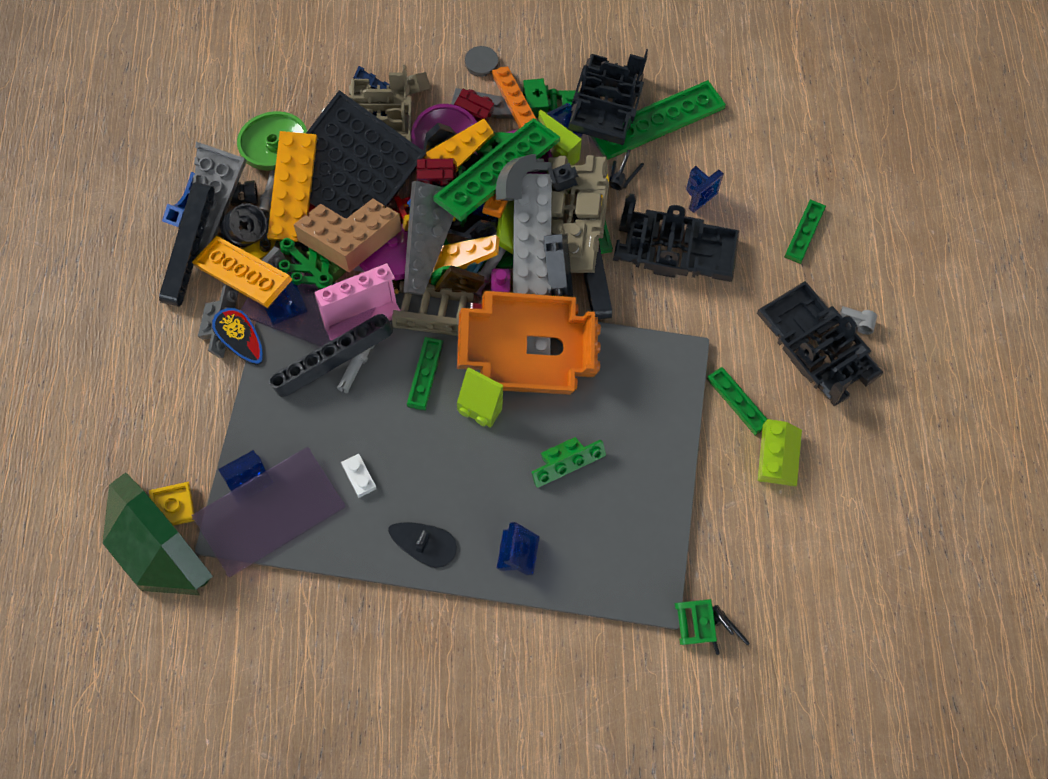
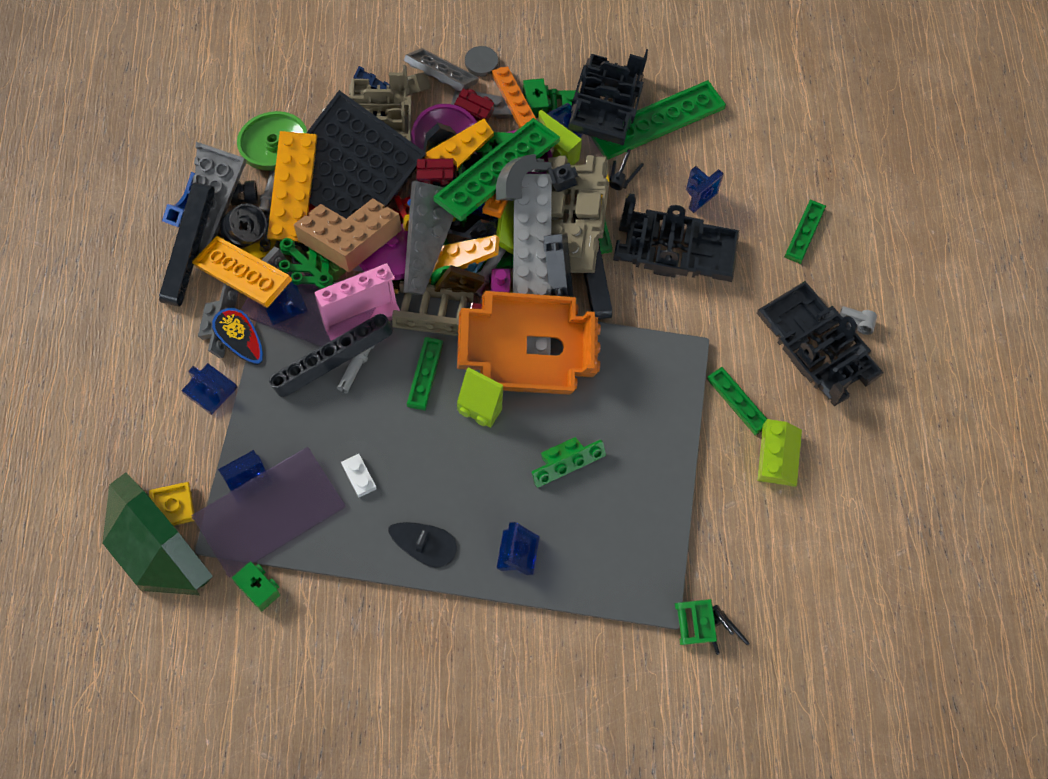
(208, 388): none -> clear blue bracket
(261, 596): none -> green brick
(441, 69): none -> flat silver plate

